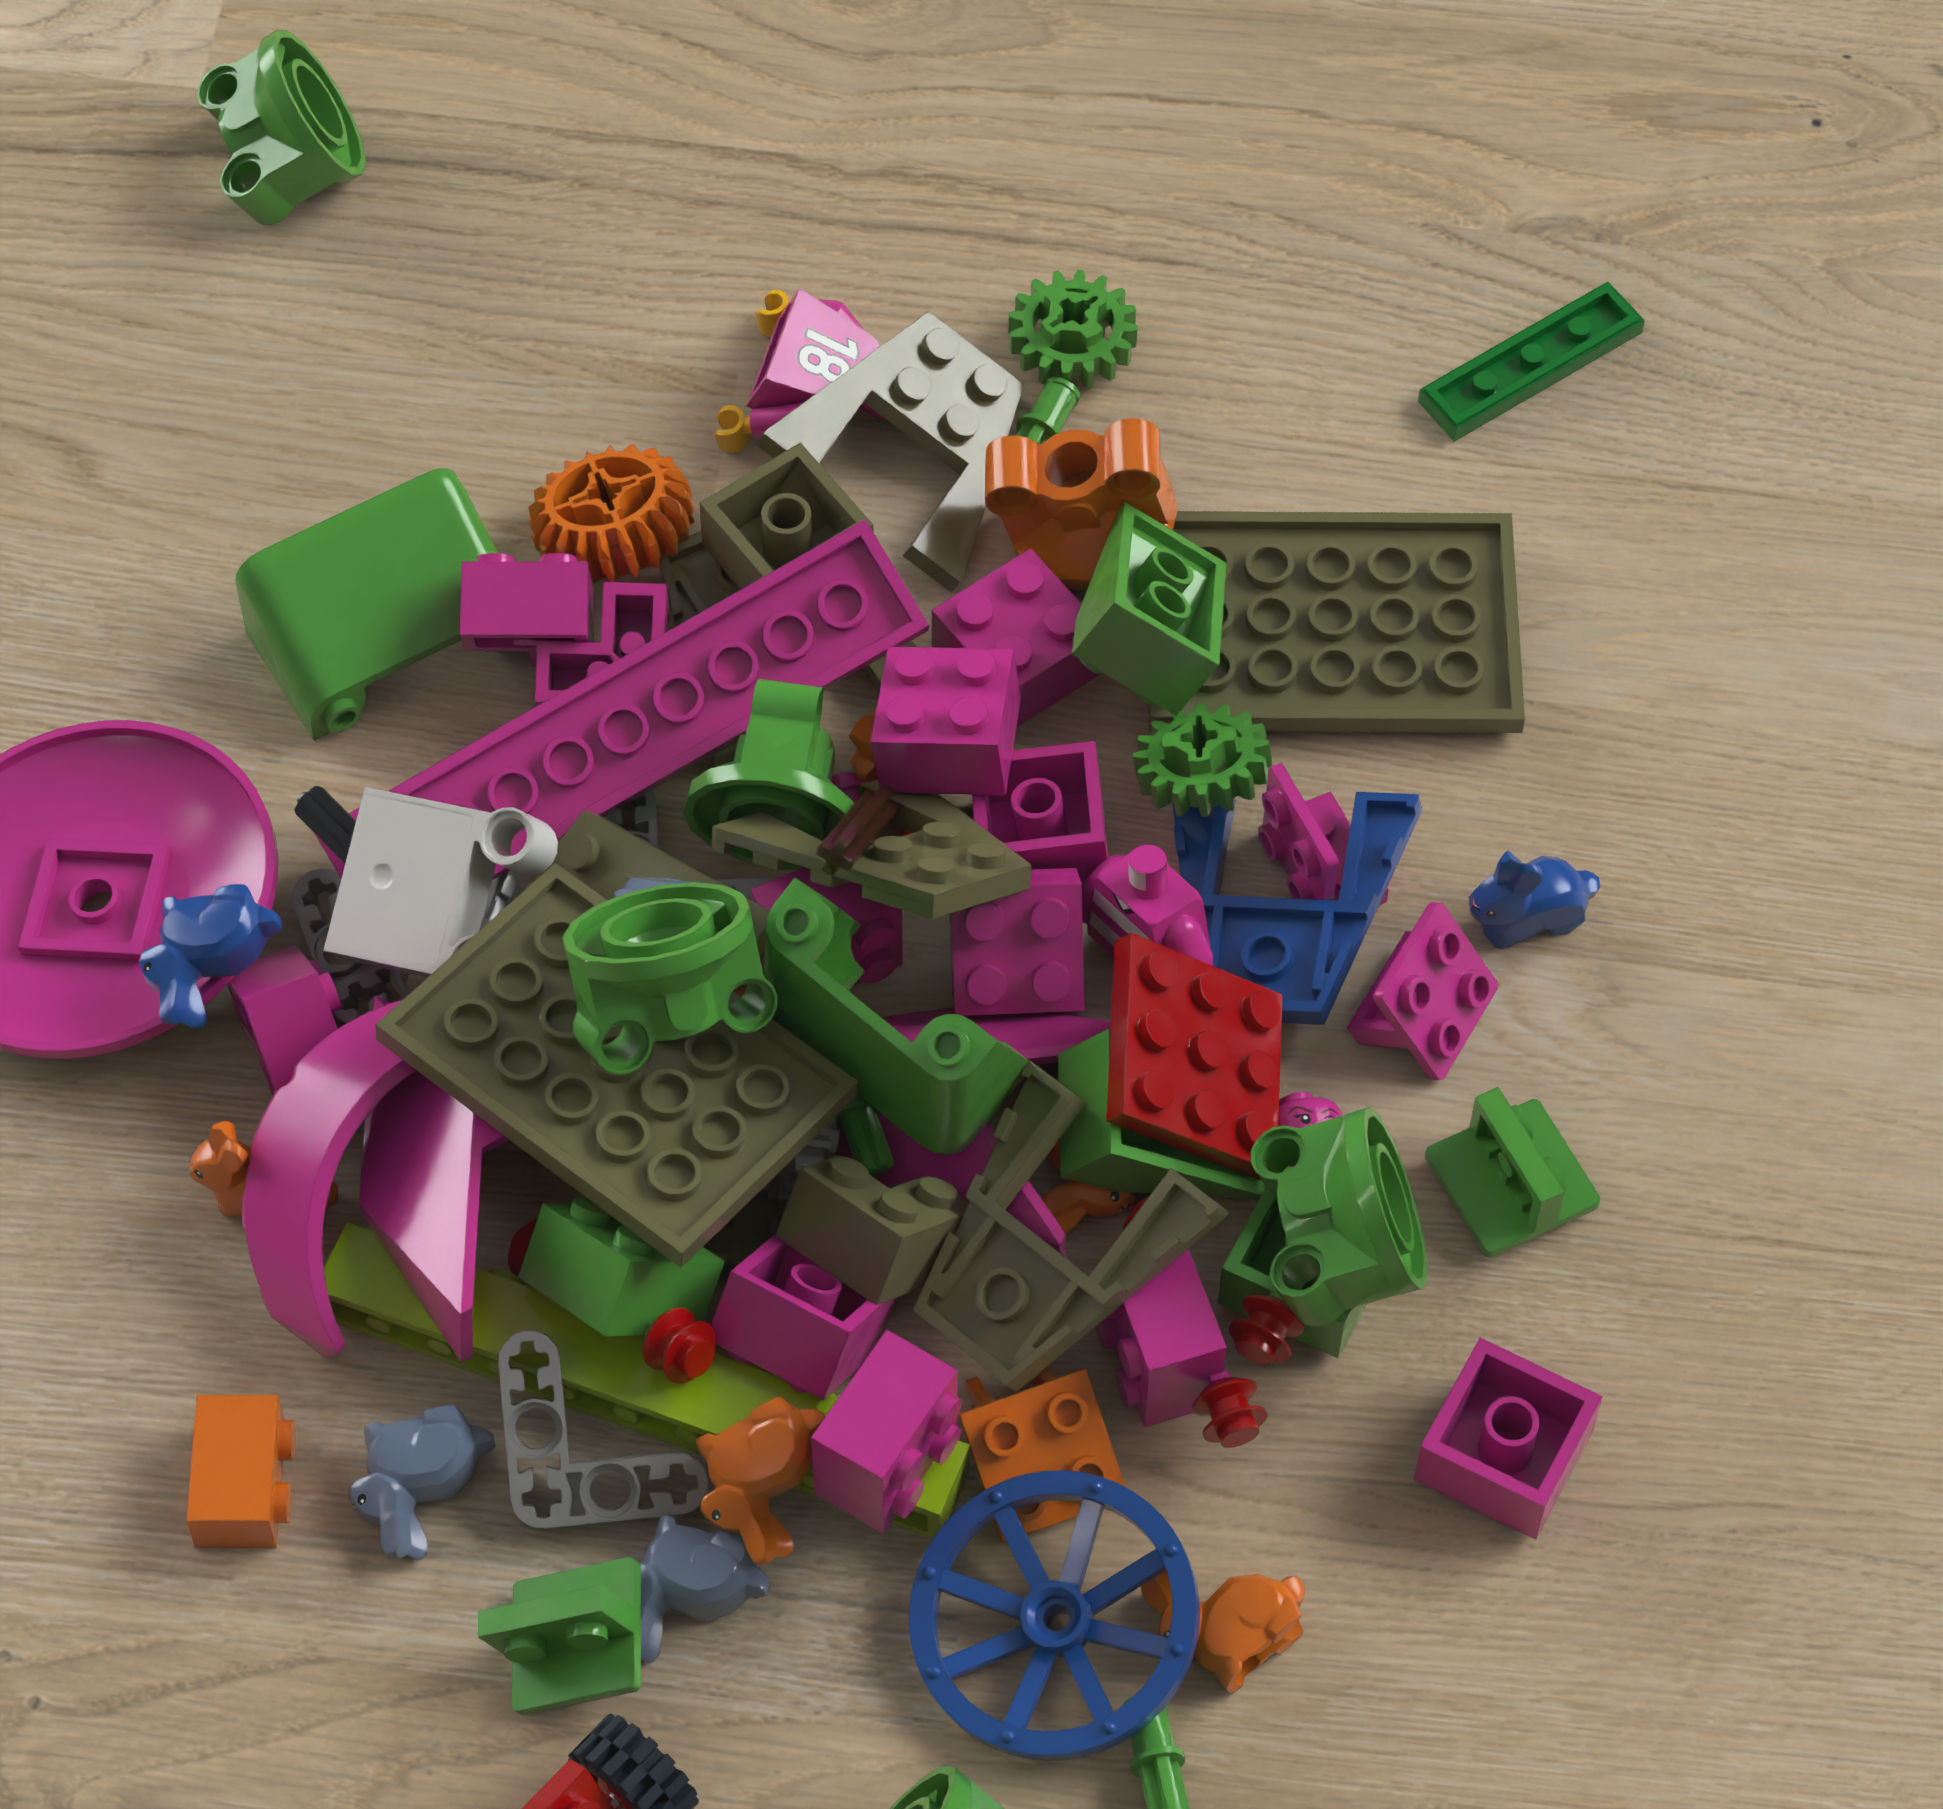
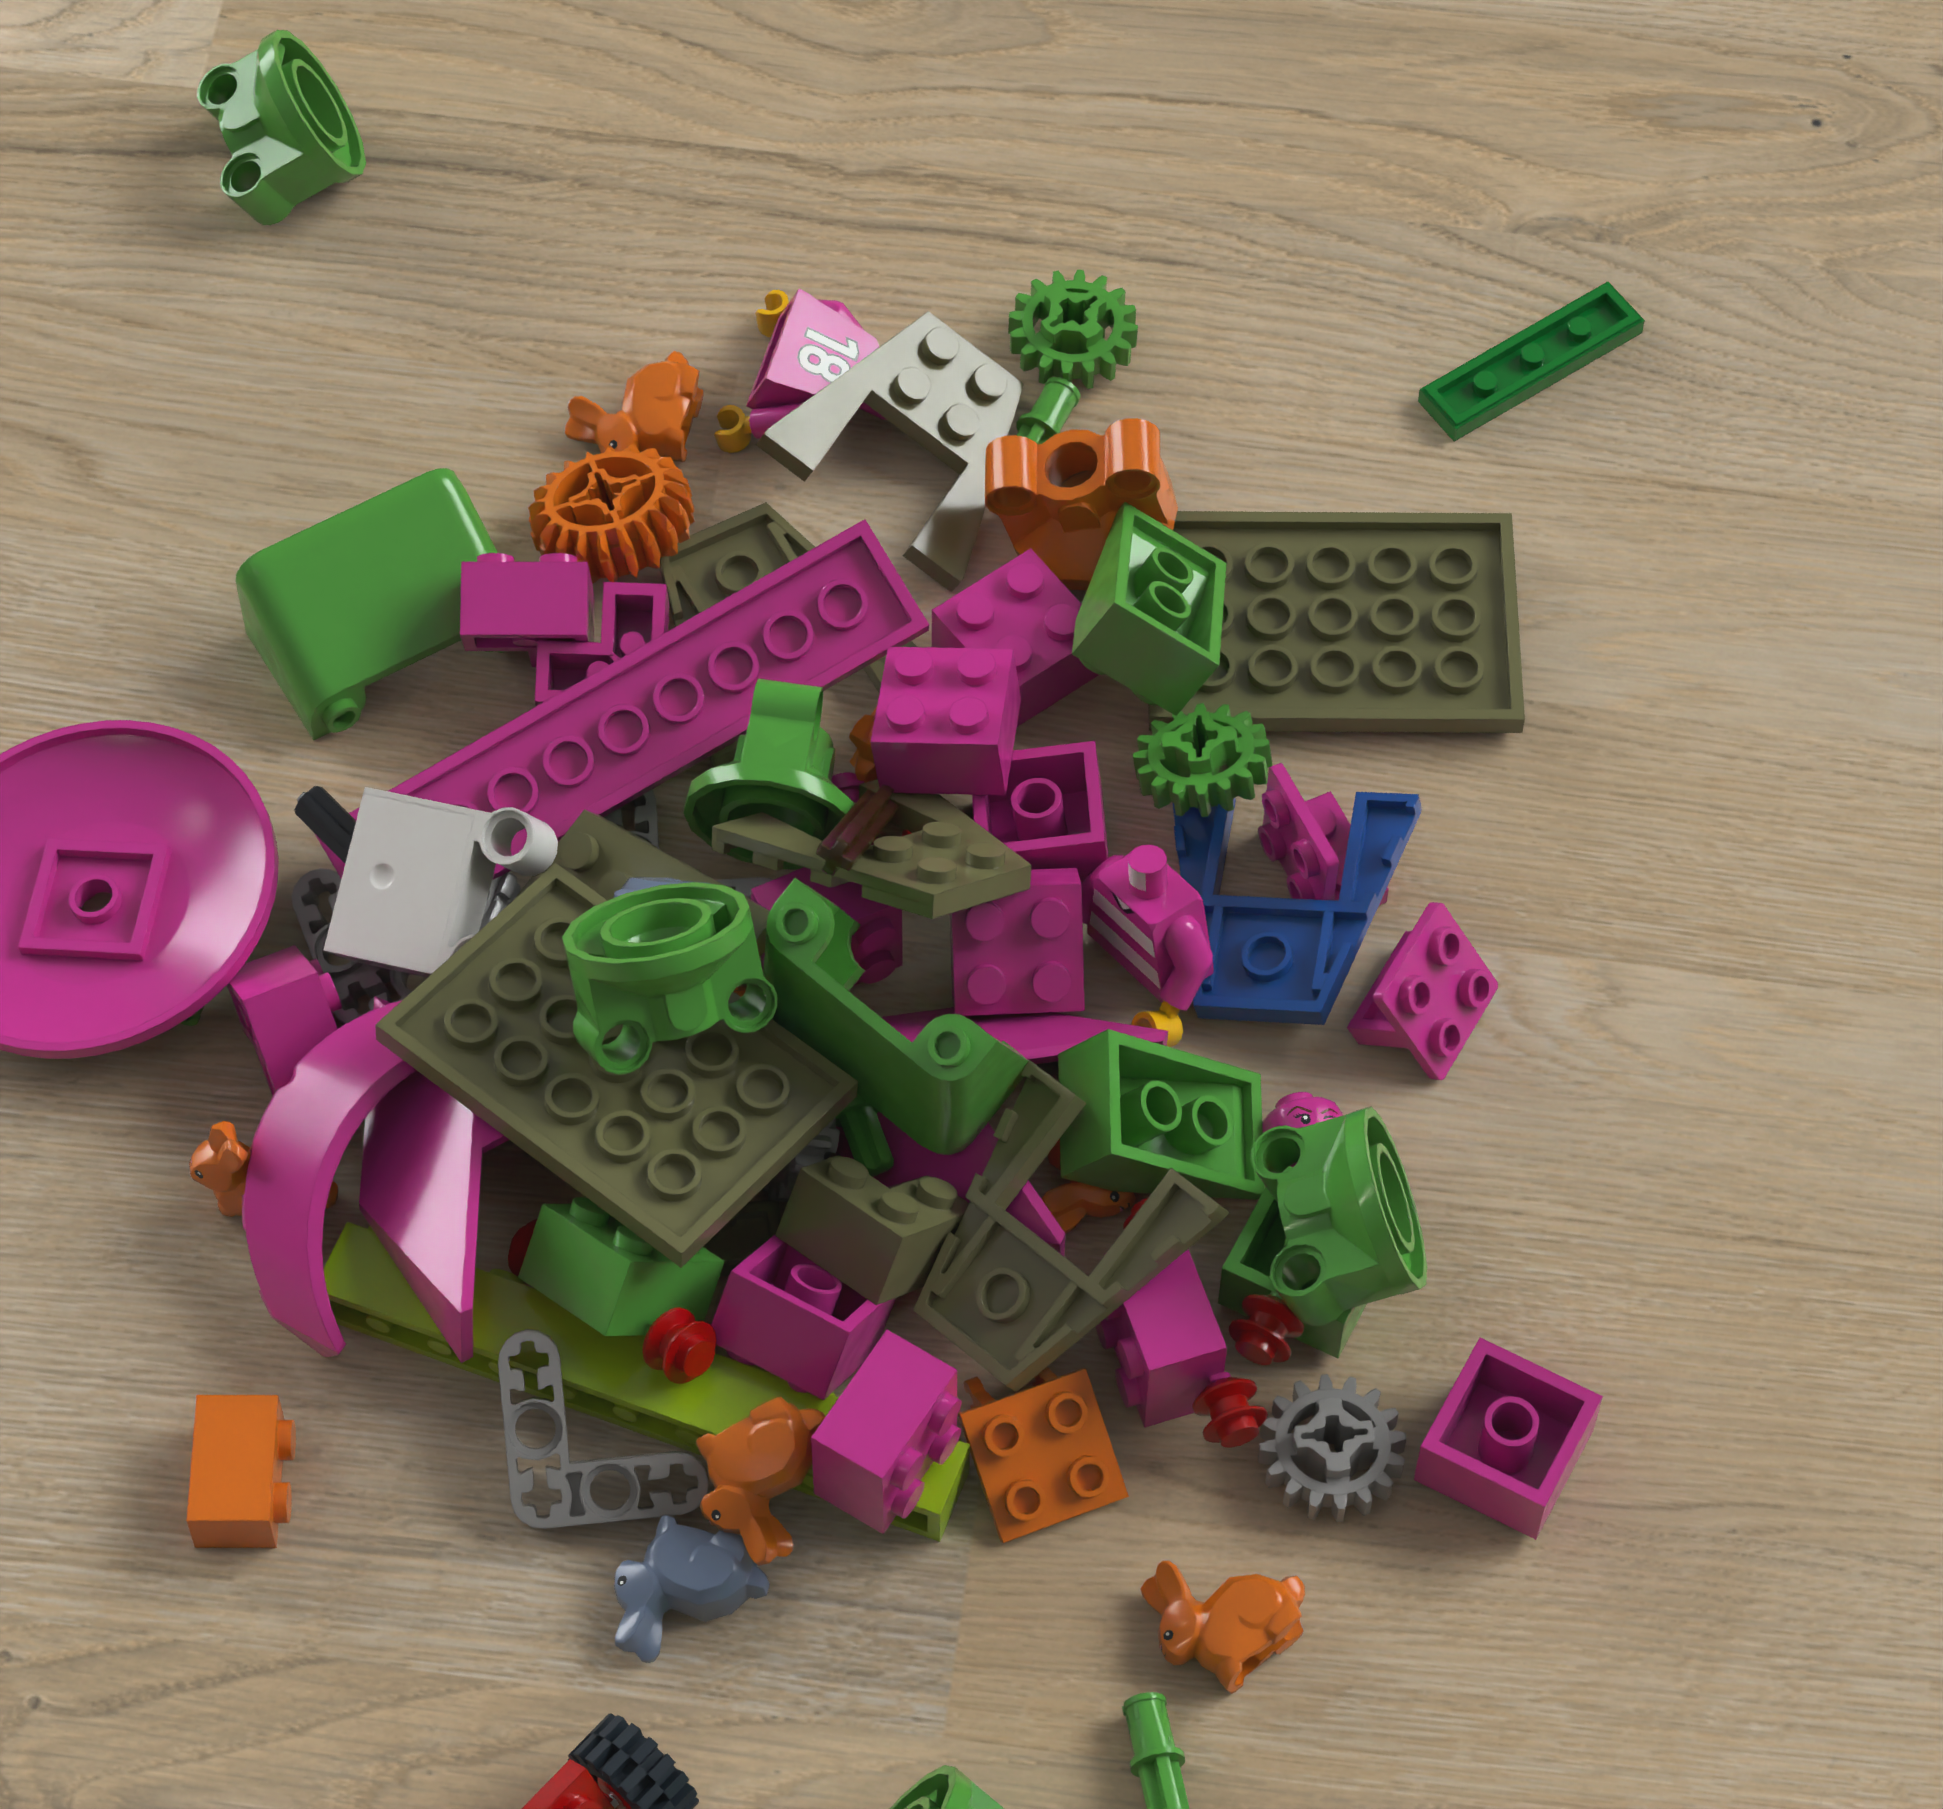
(201, 940): blue animal -> none
(415, 1464): sand blue animal -> none
(570, 1635): bright green bracket -> none
(653, 413): none -> orange animal
(774, 516): olive slope -> none
(1044, 1603): blue wheel -> none
(1192, 1054): red plate -> none
(1304, 1457): none -> light grey gear
(1511, 1174): bright green bracket -> none
(1531, 899): blue animal -> none

